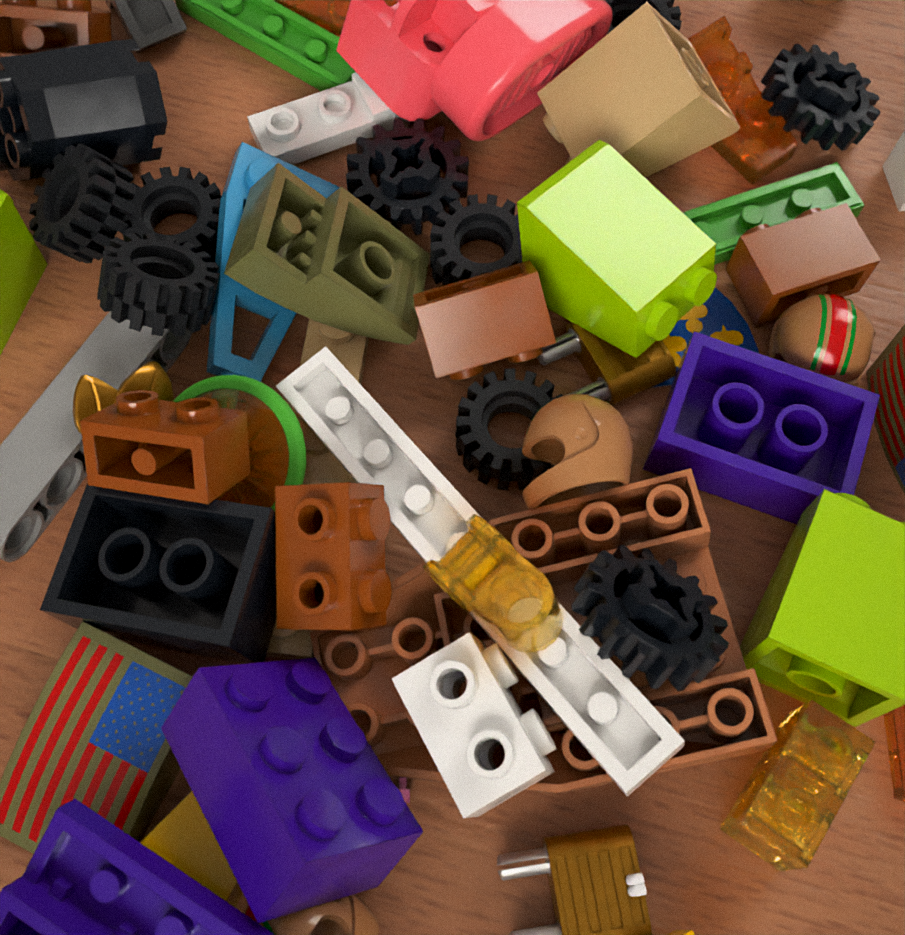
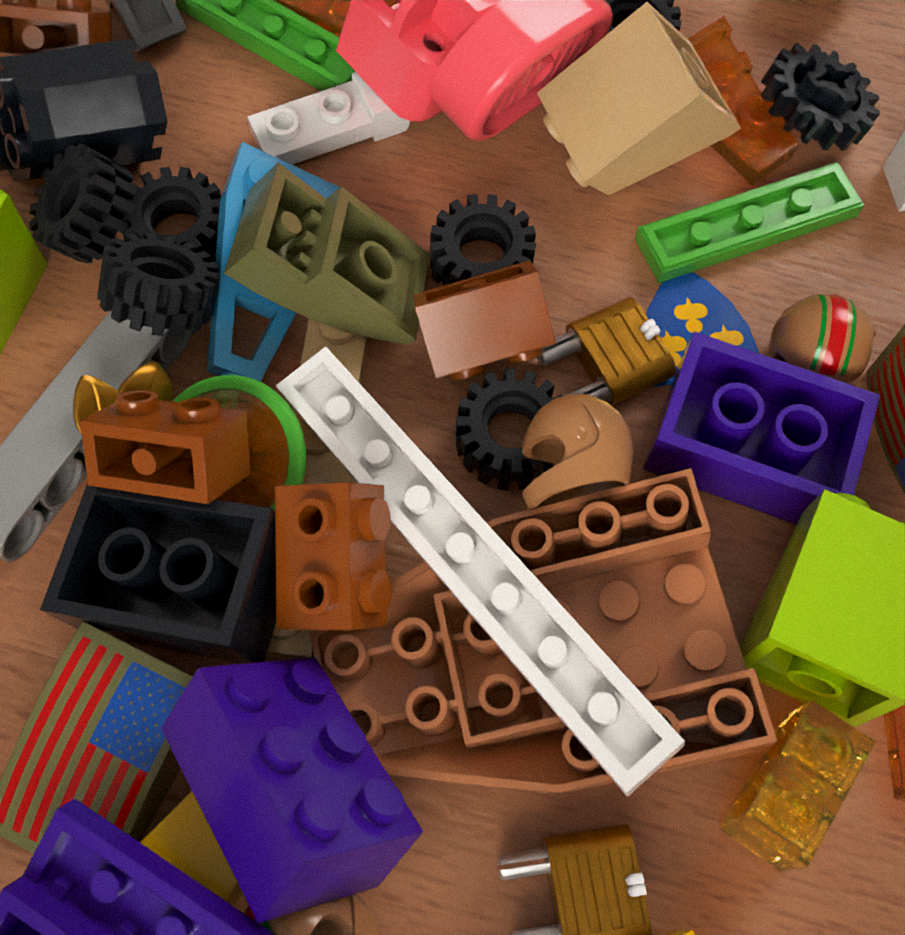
(403, 789): bright pink piece -> none
(408, 173): black gear -> none
(469, 727): white brick -> none
(489, 577): clear yellow piece -> none
(614, 250): slope -> none
(650, 617): black gear -> none
(800, 259): brick -> none

